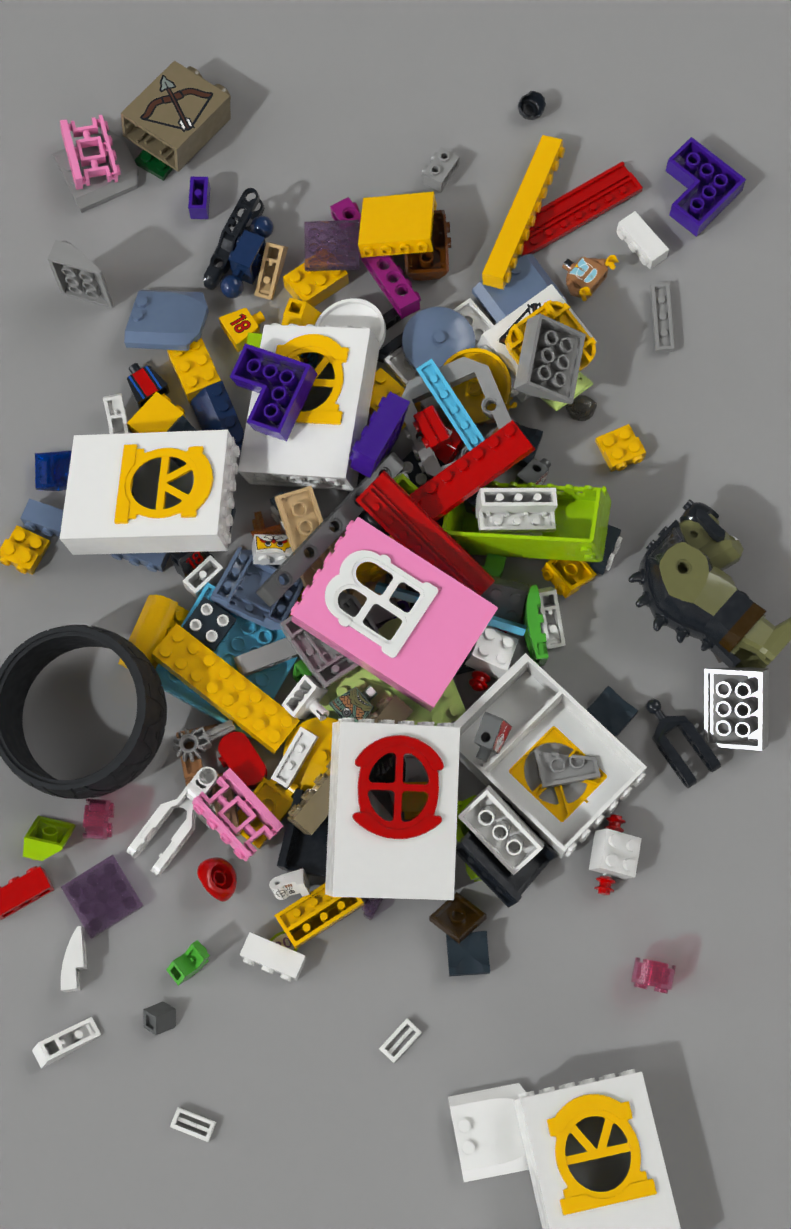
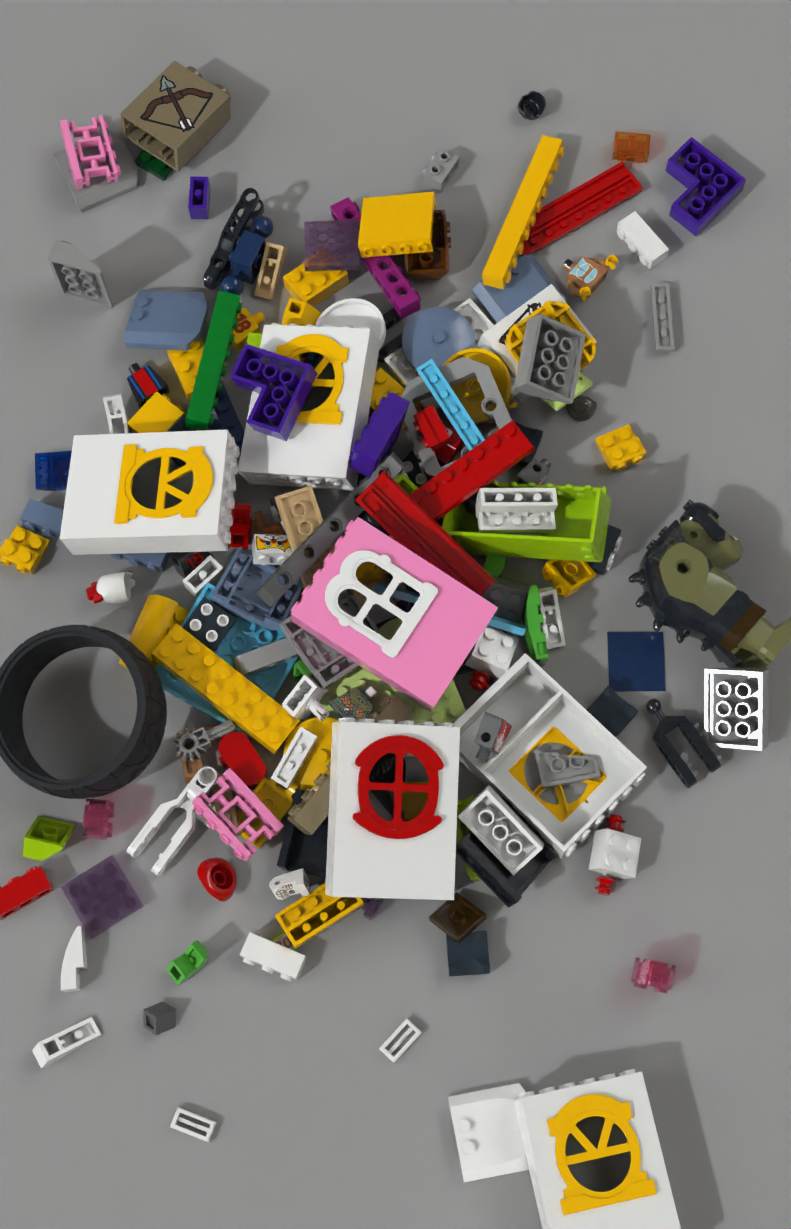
(112, 588): none -> white piece
(212, 361): none -> green brick
(242, 526): none -> red brick
(631, 147): none -> clear orange brick
(636, 661): none -> dark blue sticker

